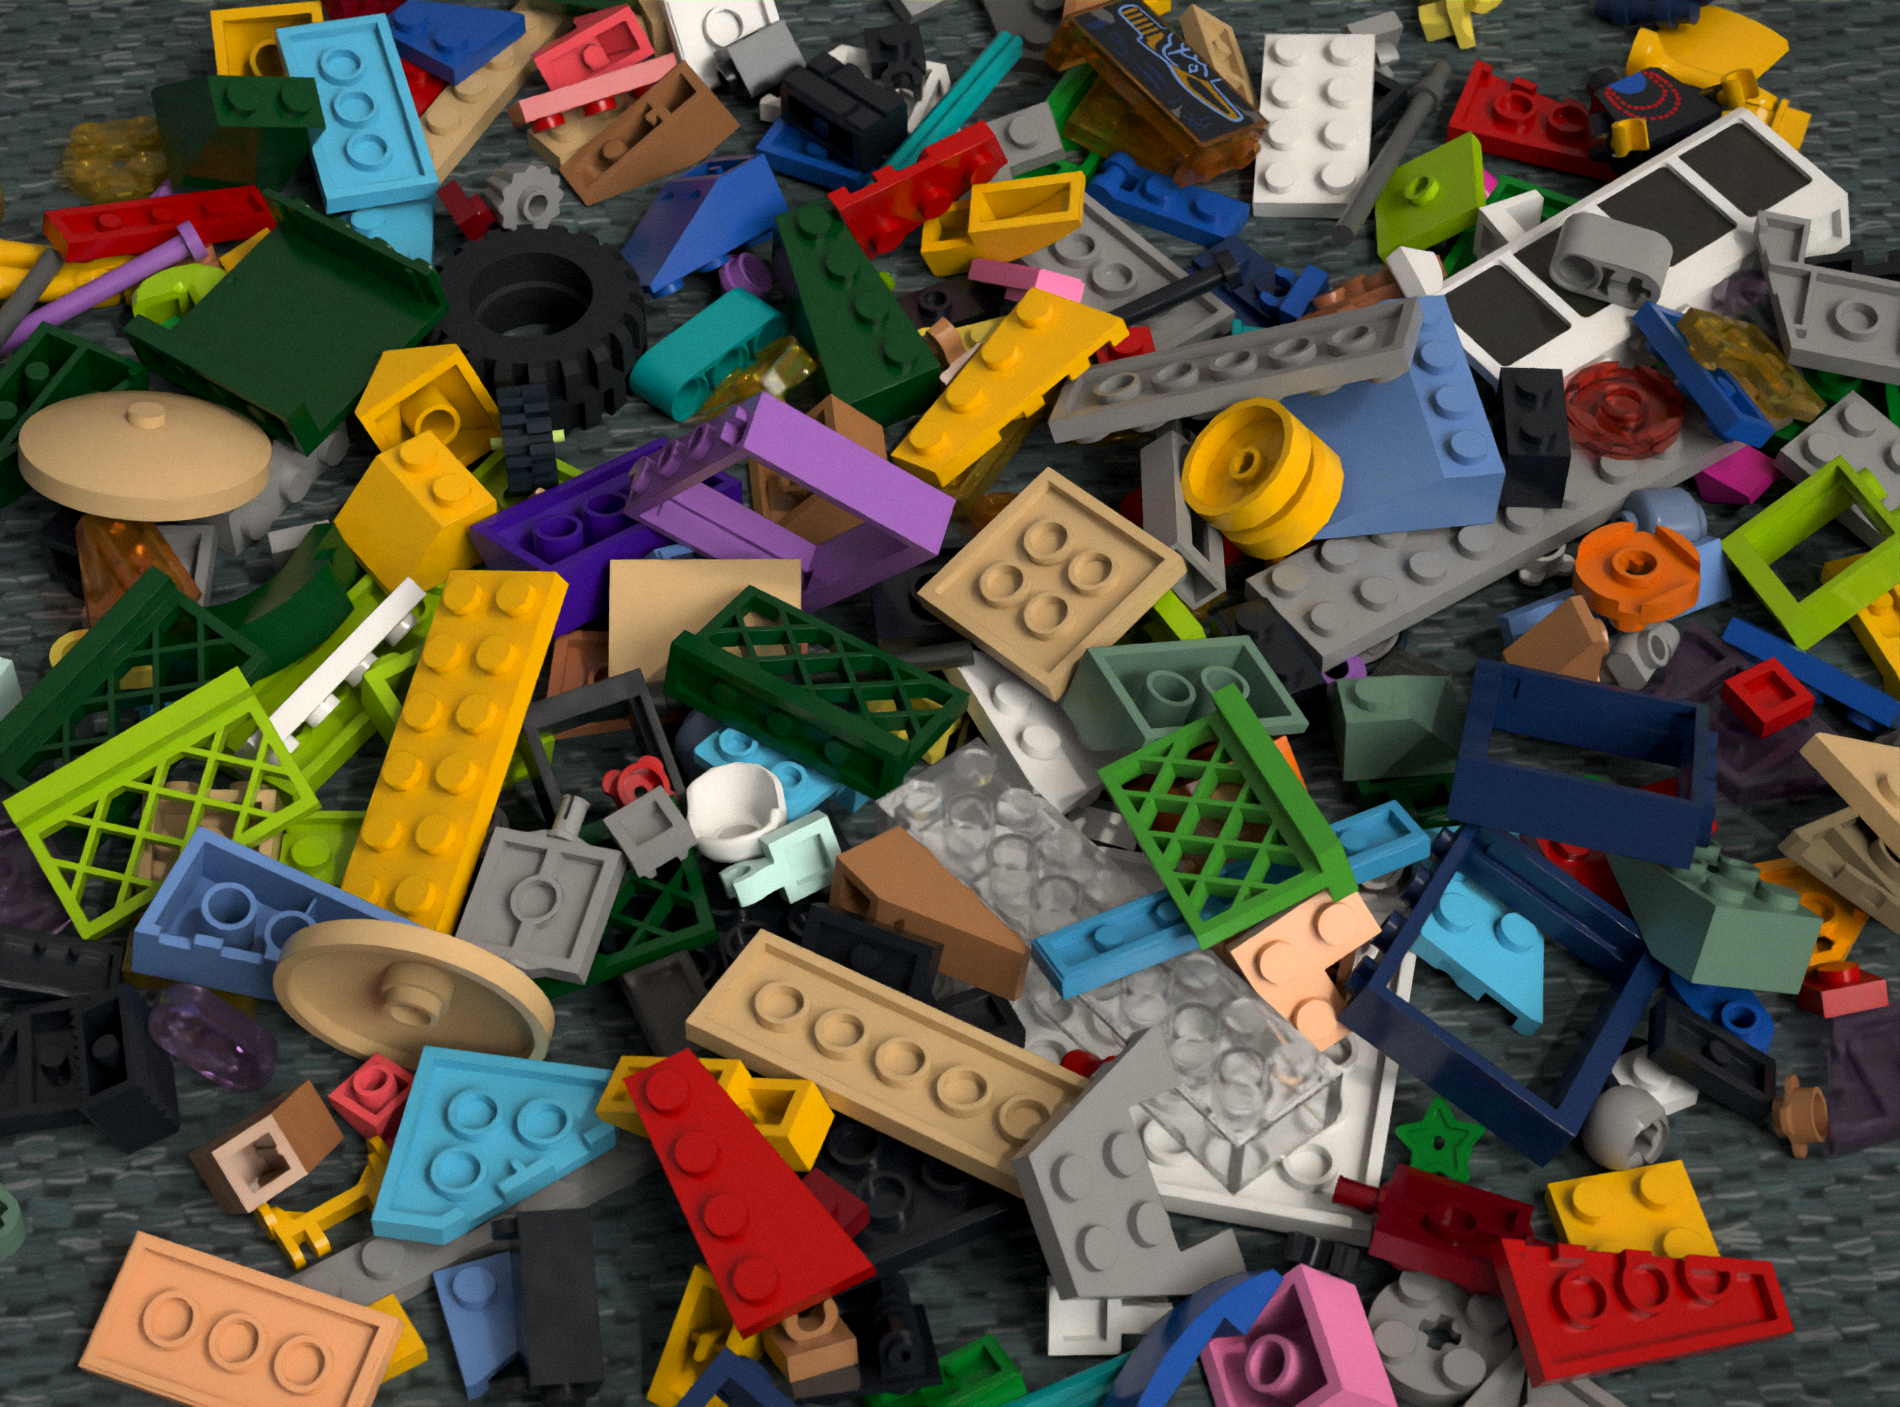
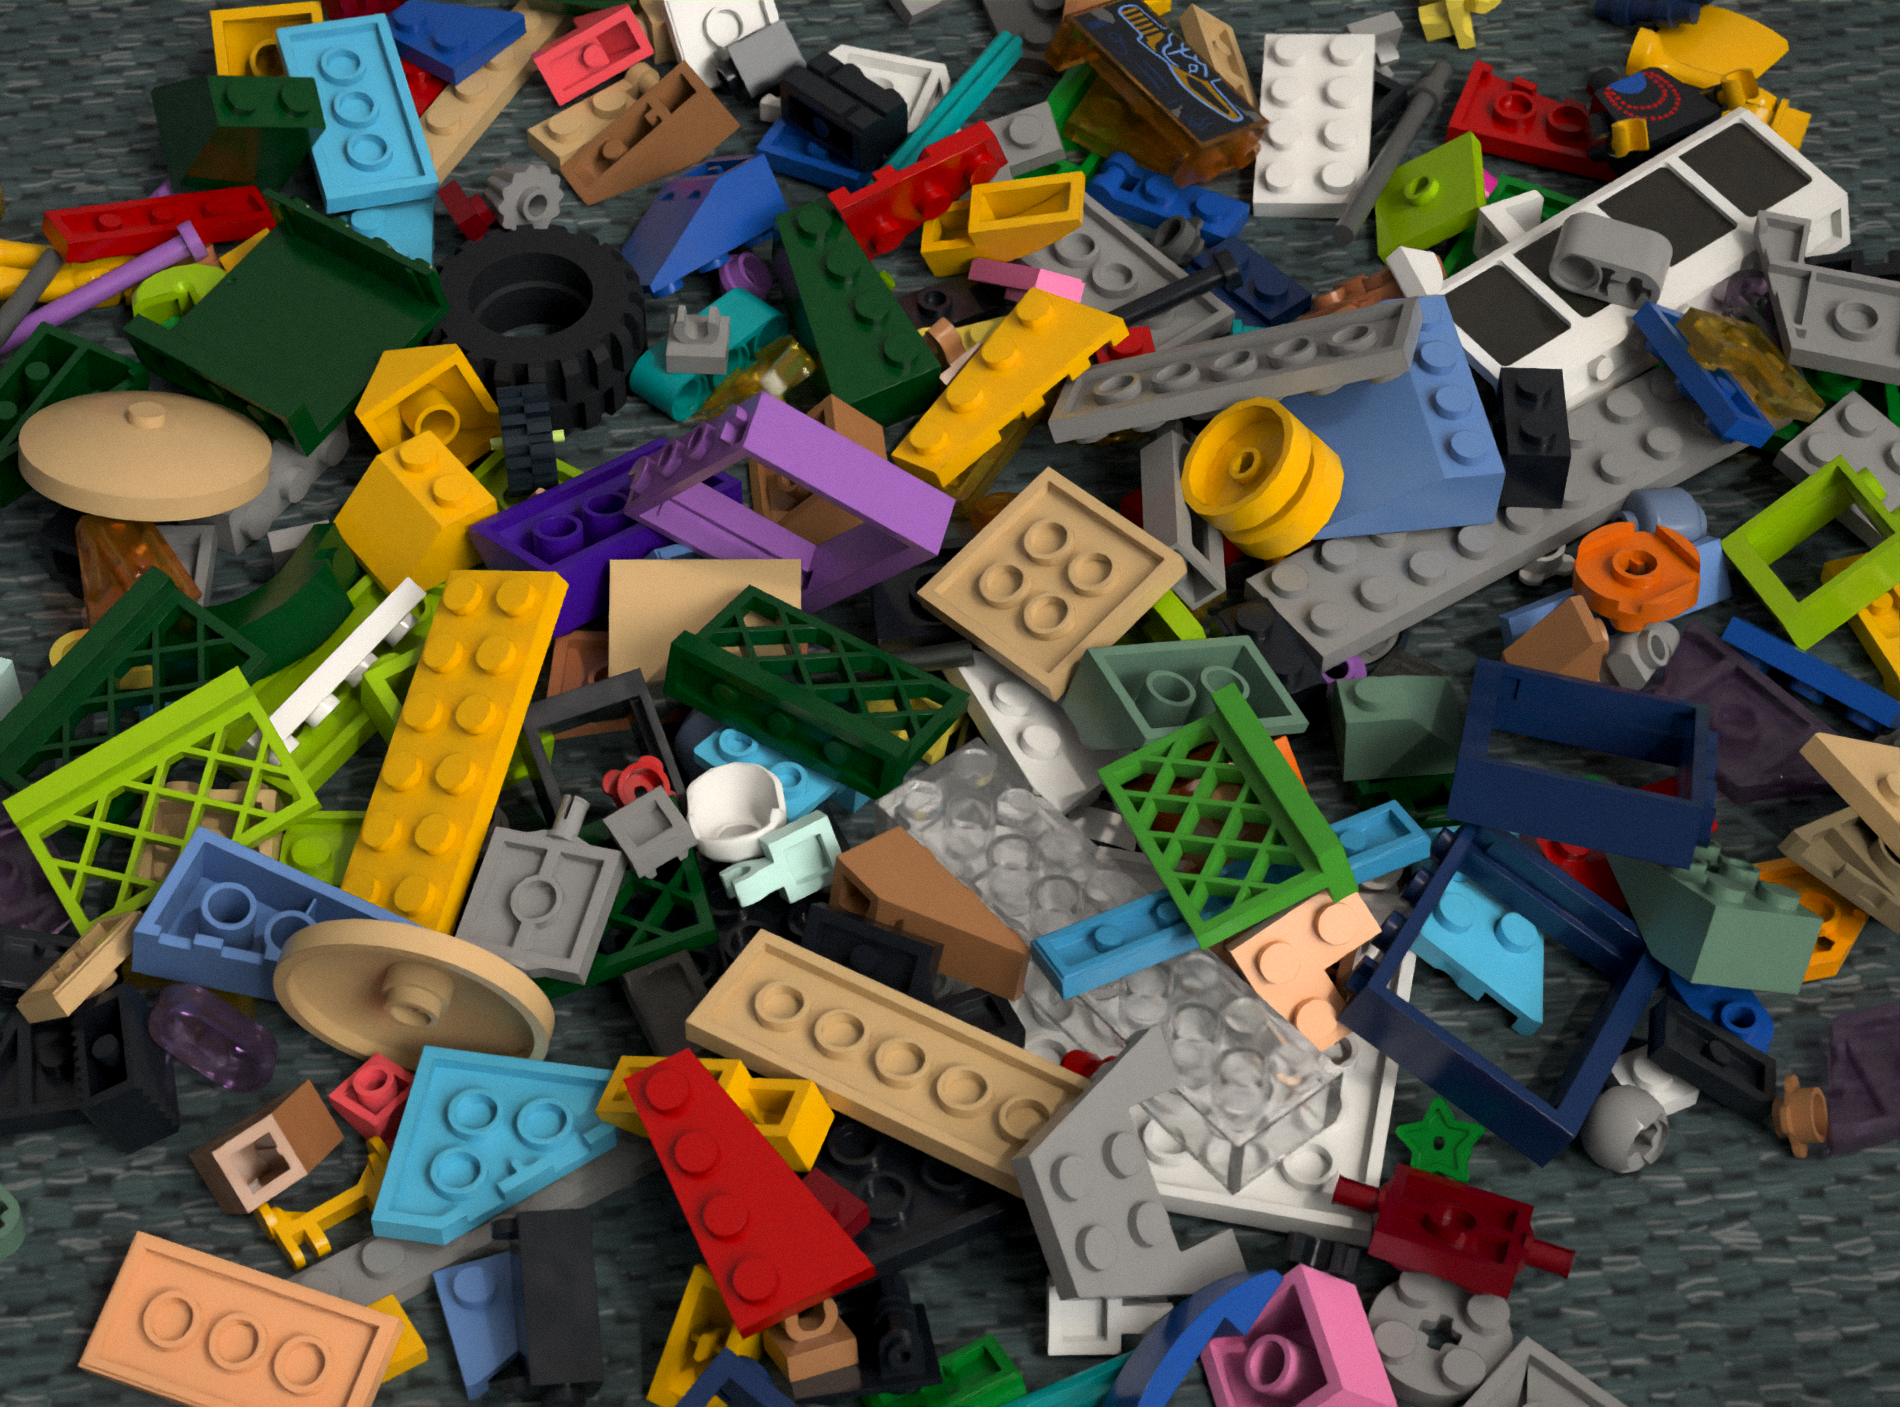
(82, 970): none -> tan plate
(95, 148): clear yellow plate -> none
(591, 95): plate -> none
(698, 342): none -> light grey tile
(897, 57): black plate -> none
(1179, 239): none -> dark grey plate
(1299, 296): blue tile -> none
(1620, 425): clear red tile -> none
(1627, 1310): red wing -> none
(1634, 1210): yellow plate -> none
(1737, 478): dark pink slope -> none
(1767, 698): red plate -> none
(1842, 990): red plate -> none

